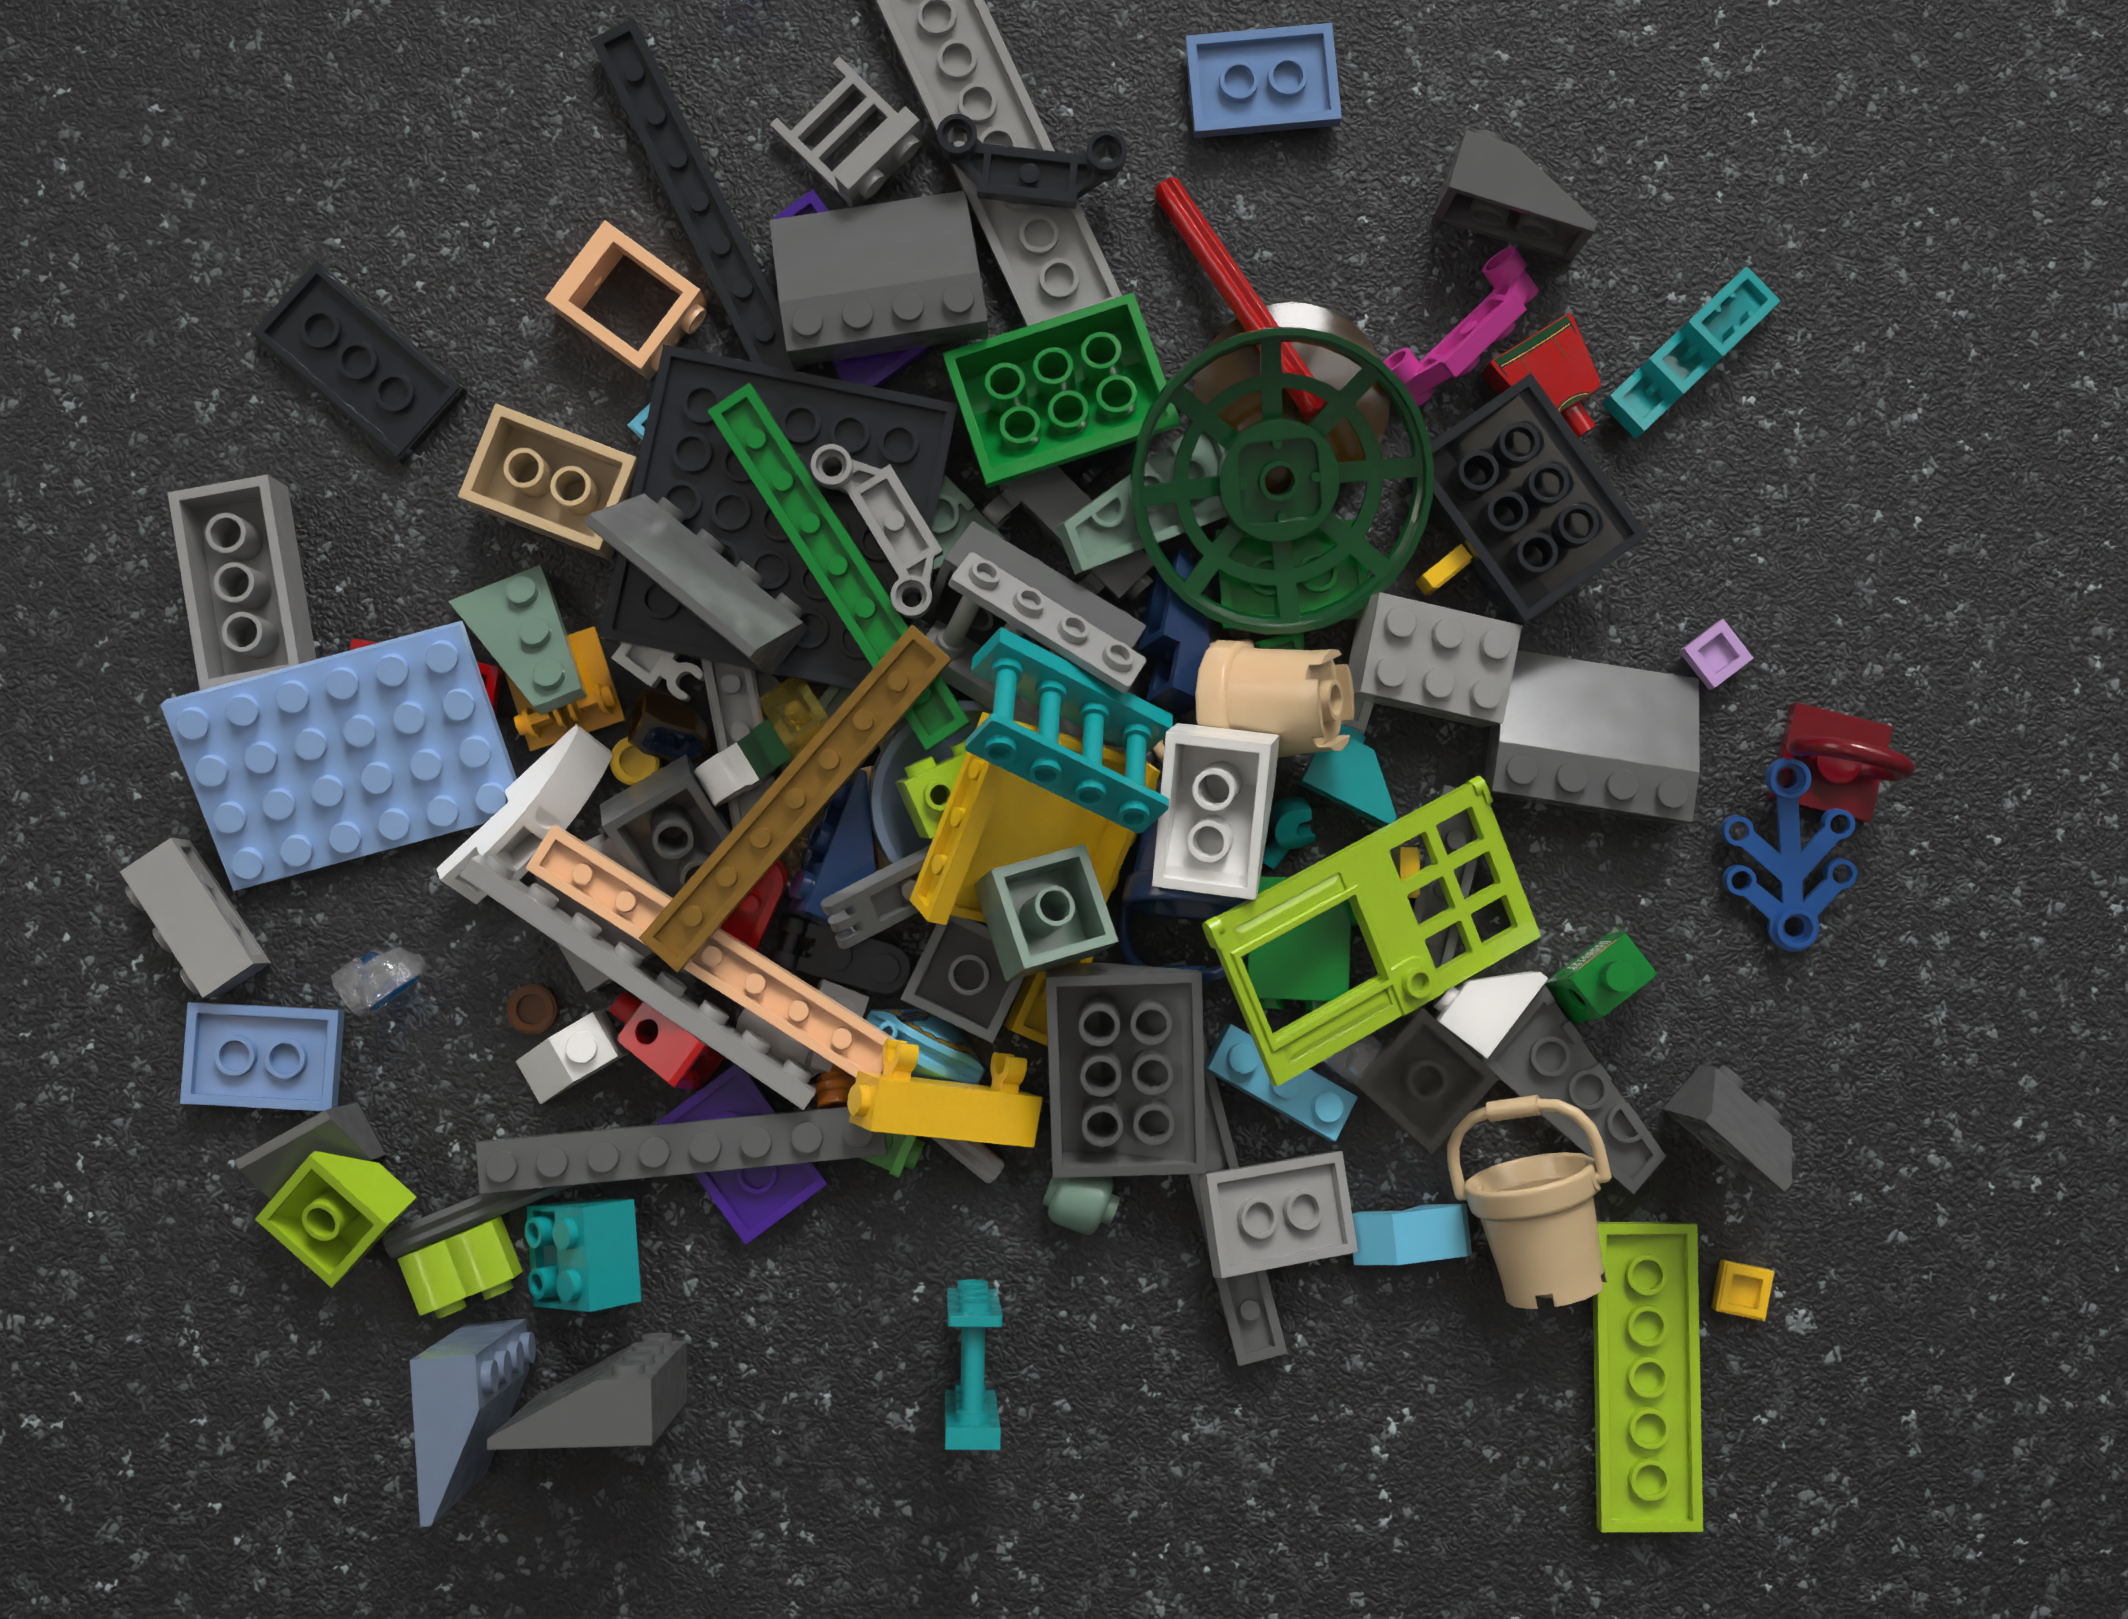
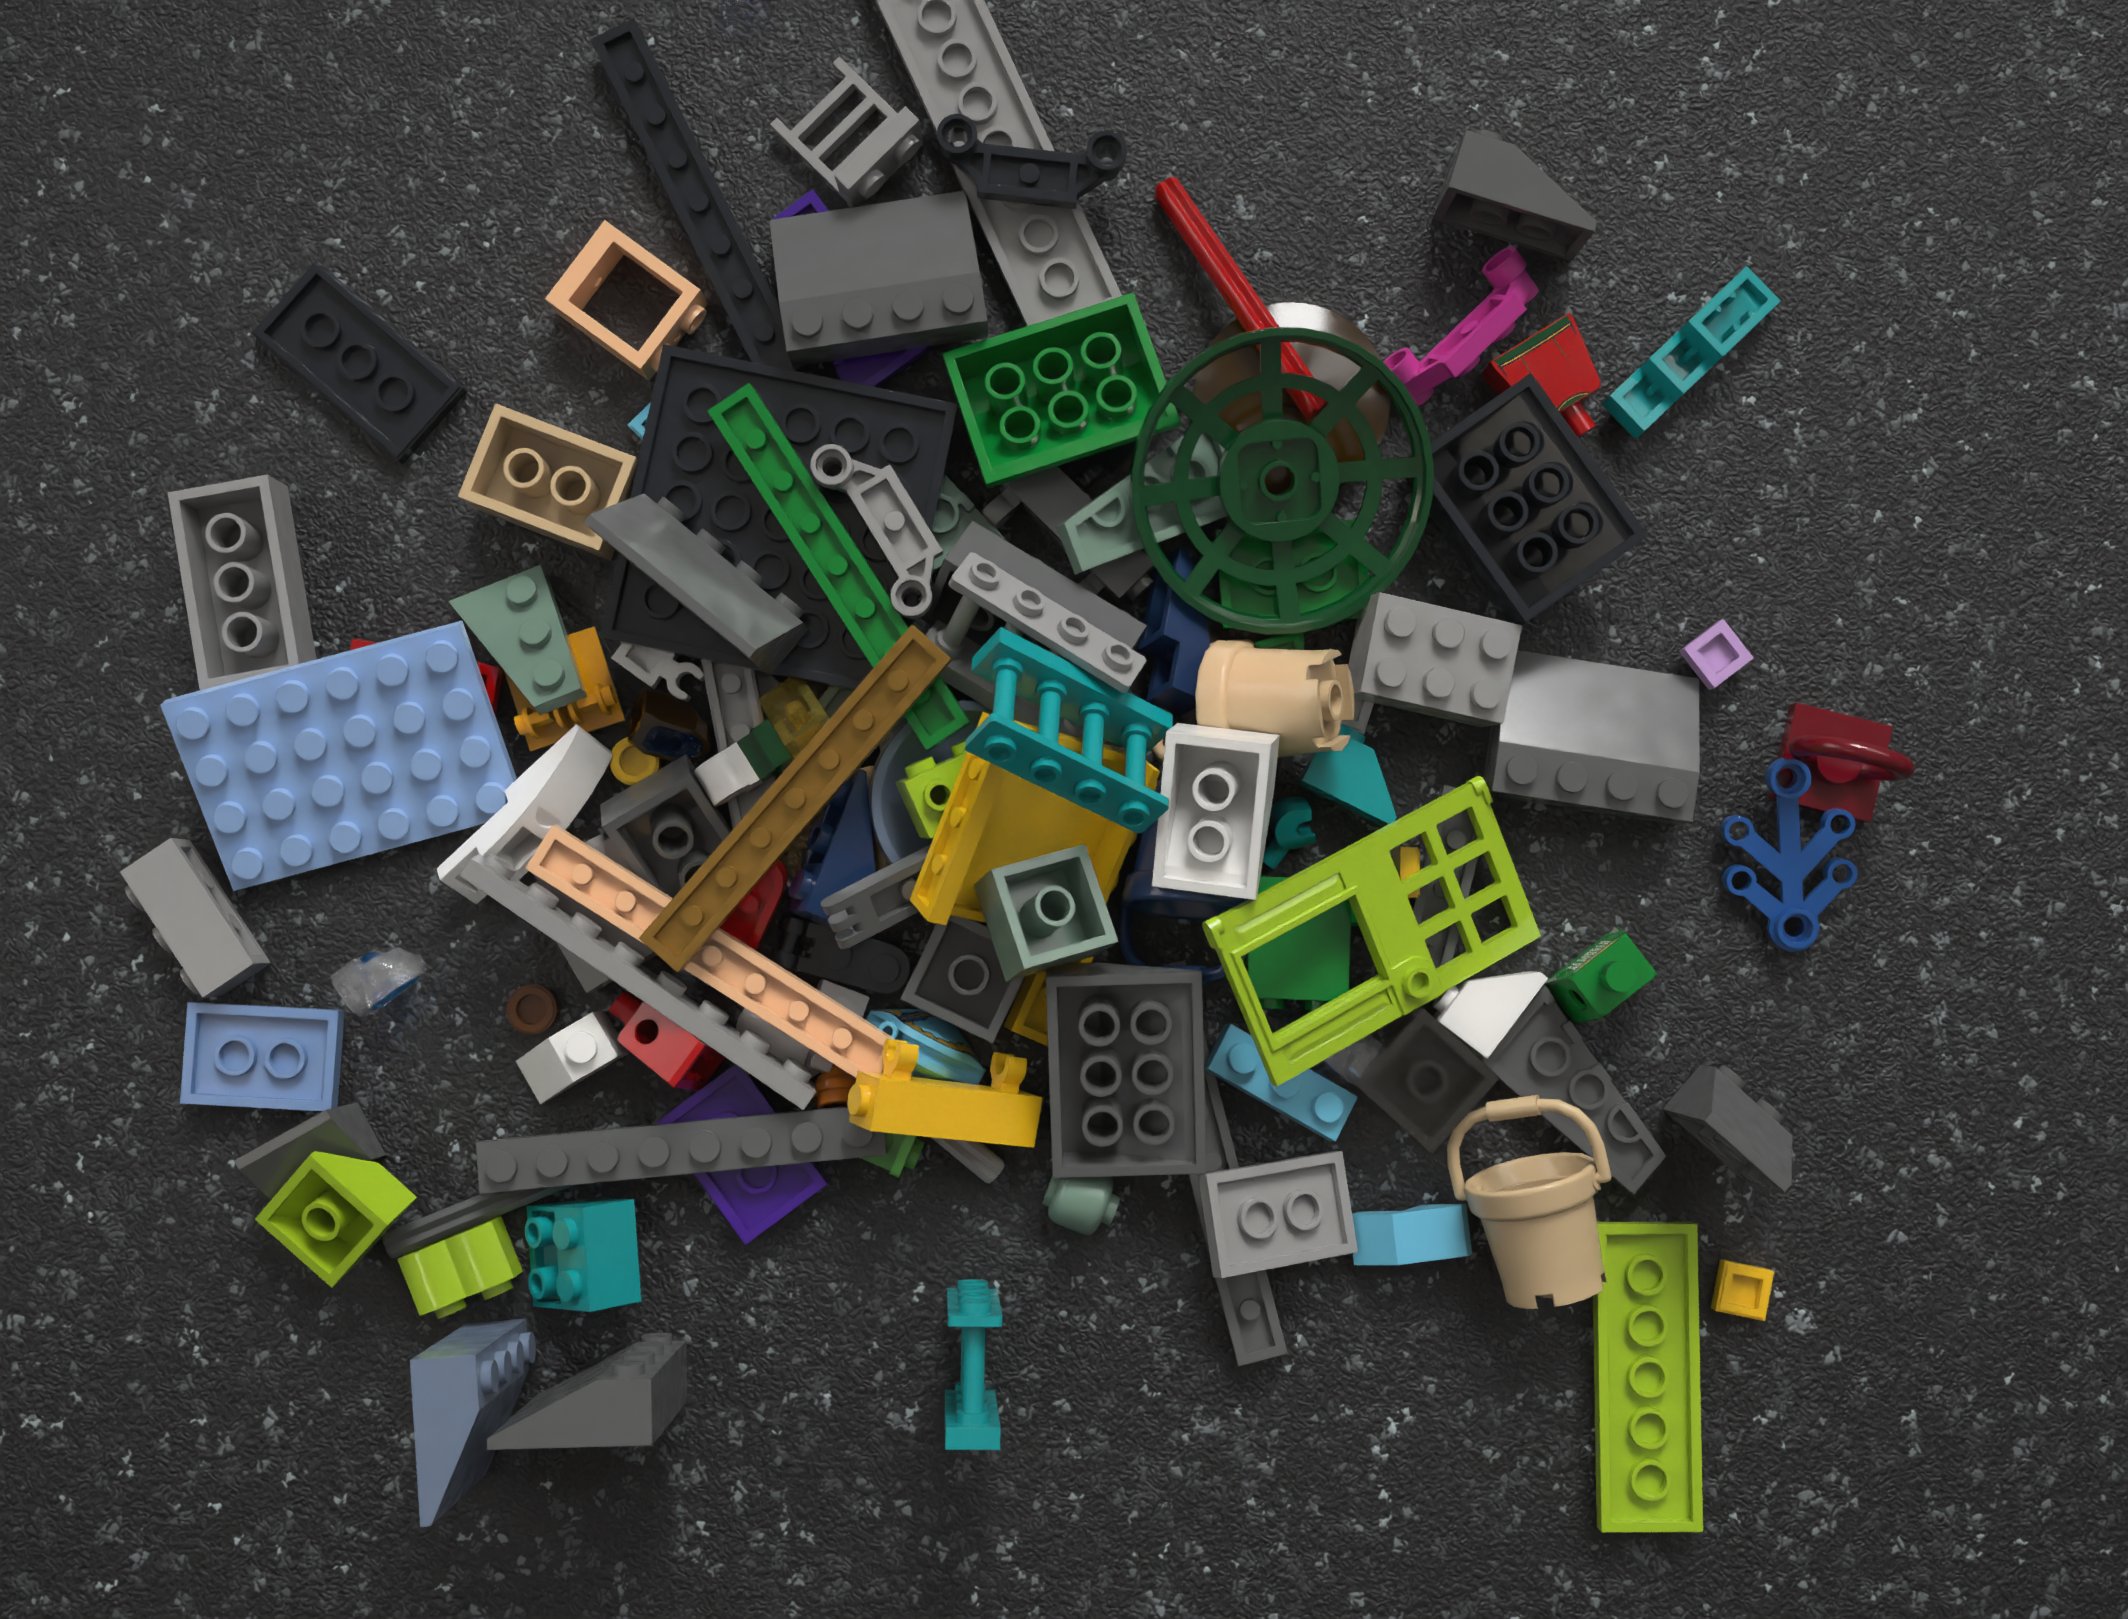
(1263, 80): medium blue plate -> none
(1444, 570): yellow tile -> none

